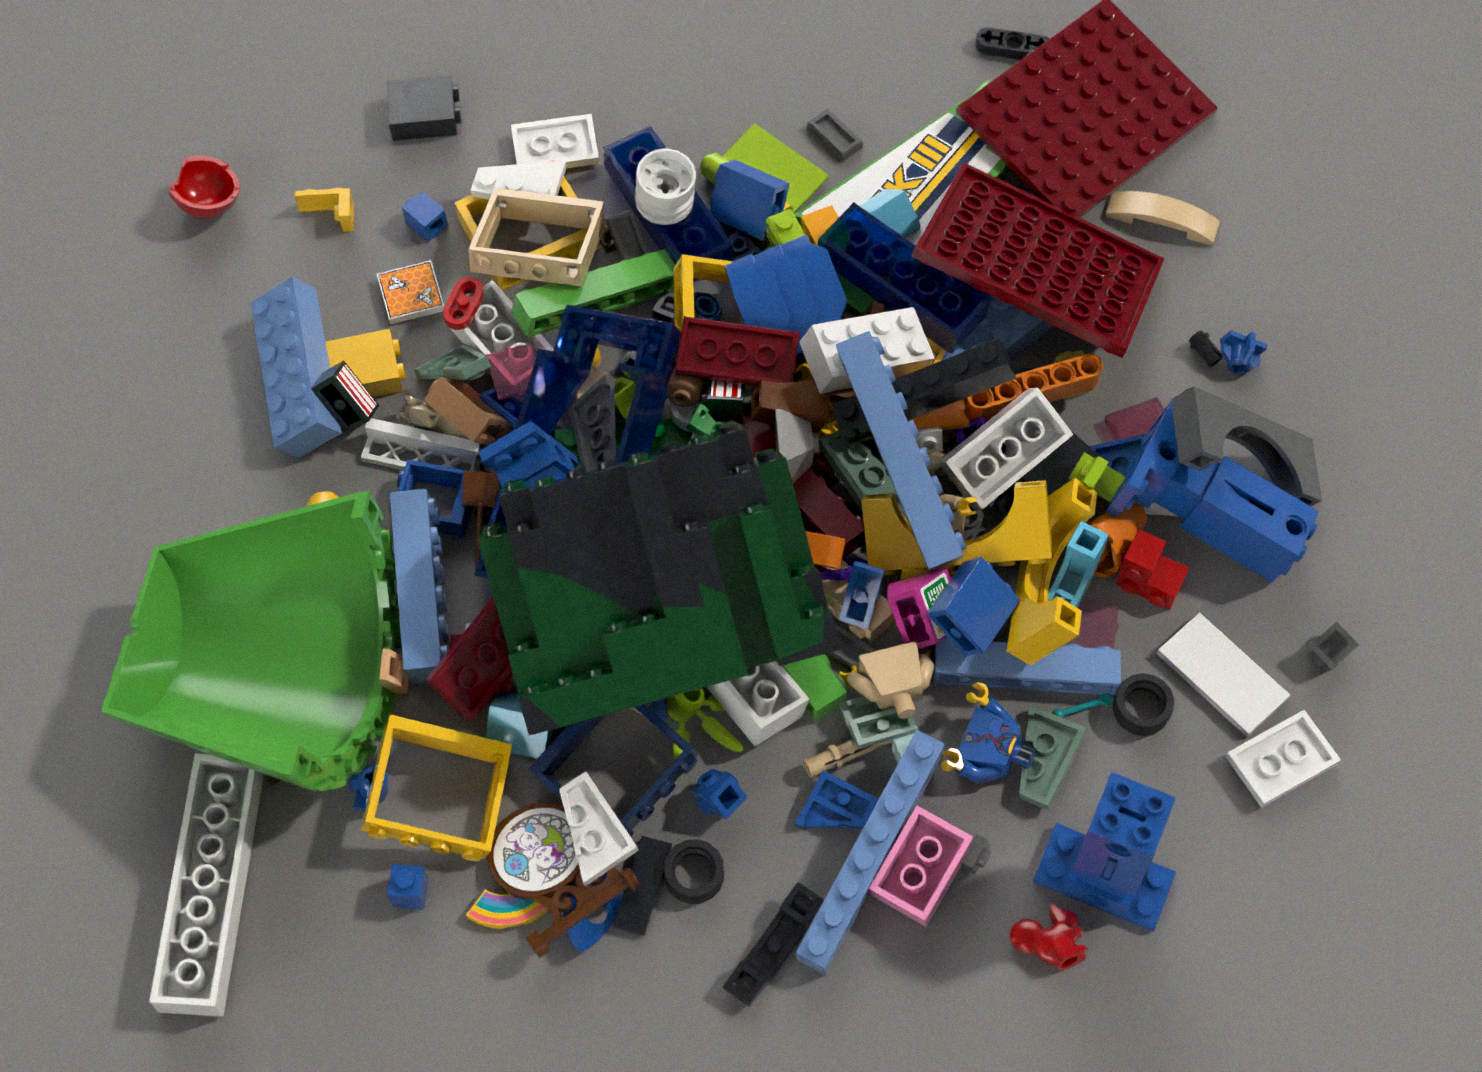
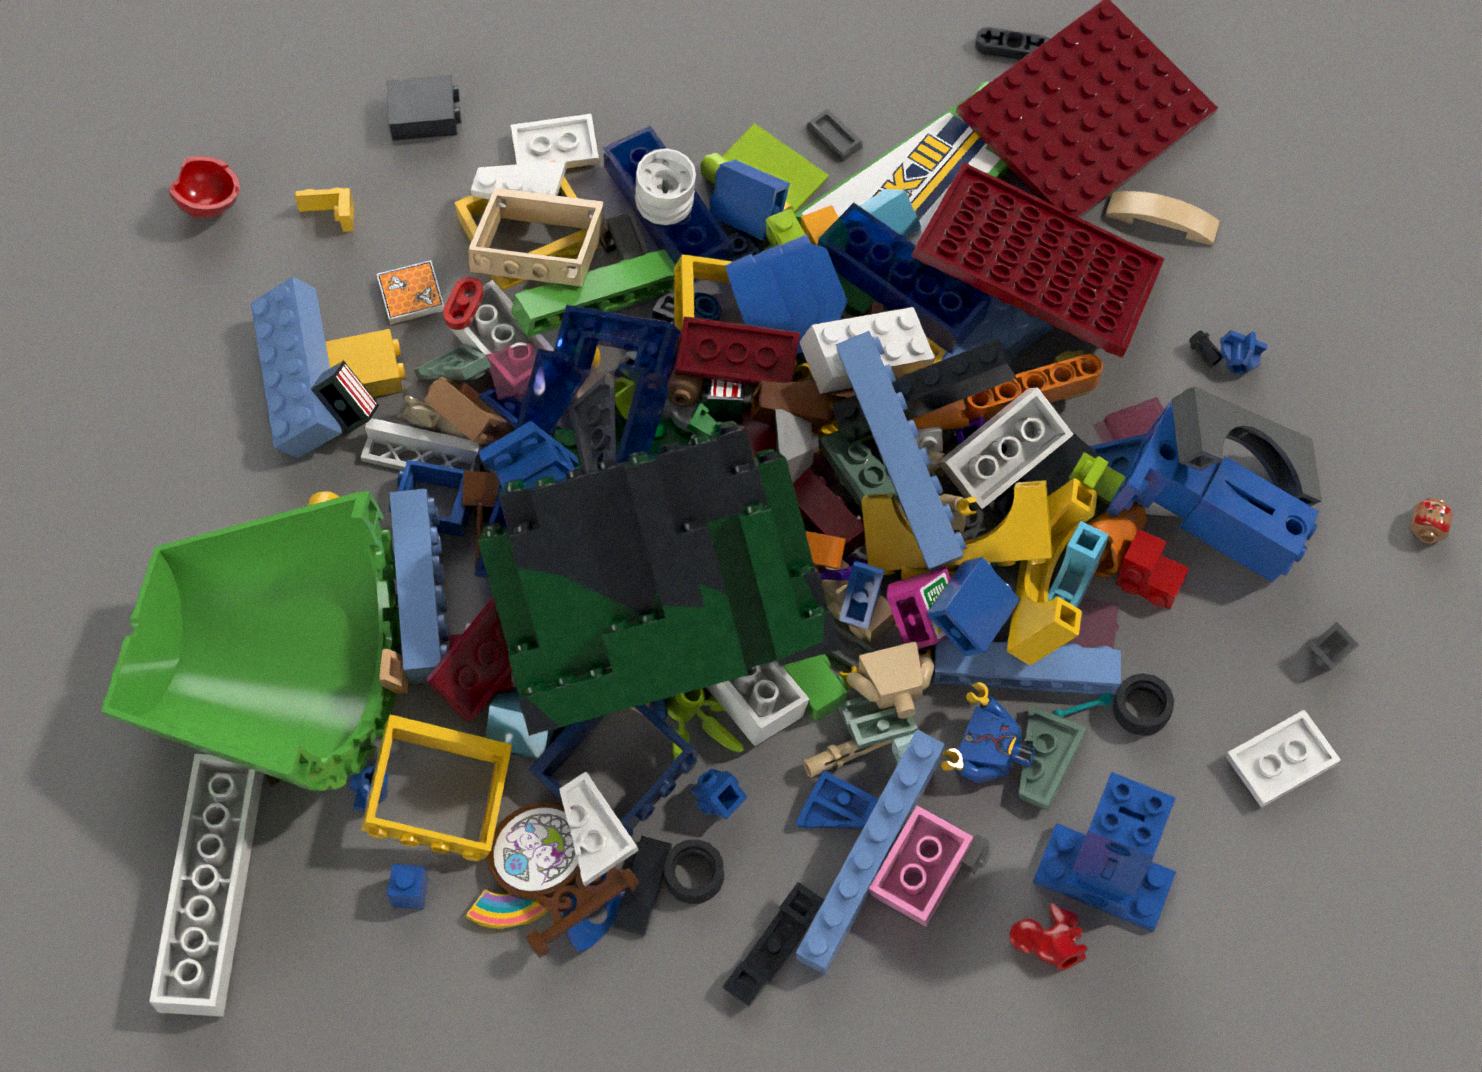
(425, 216): brick -> none
(1223, 674): white tile -> none
(1431, 520): none -> medium nougat head

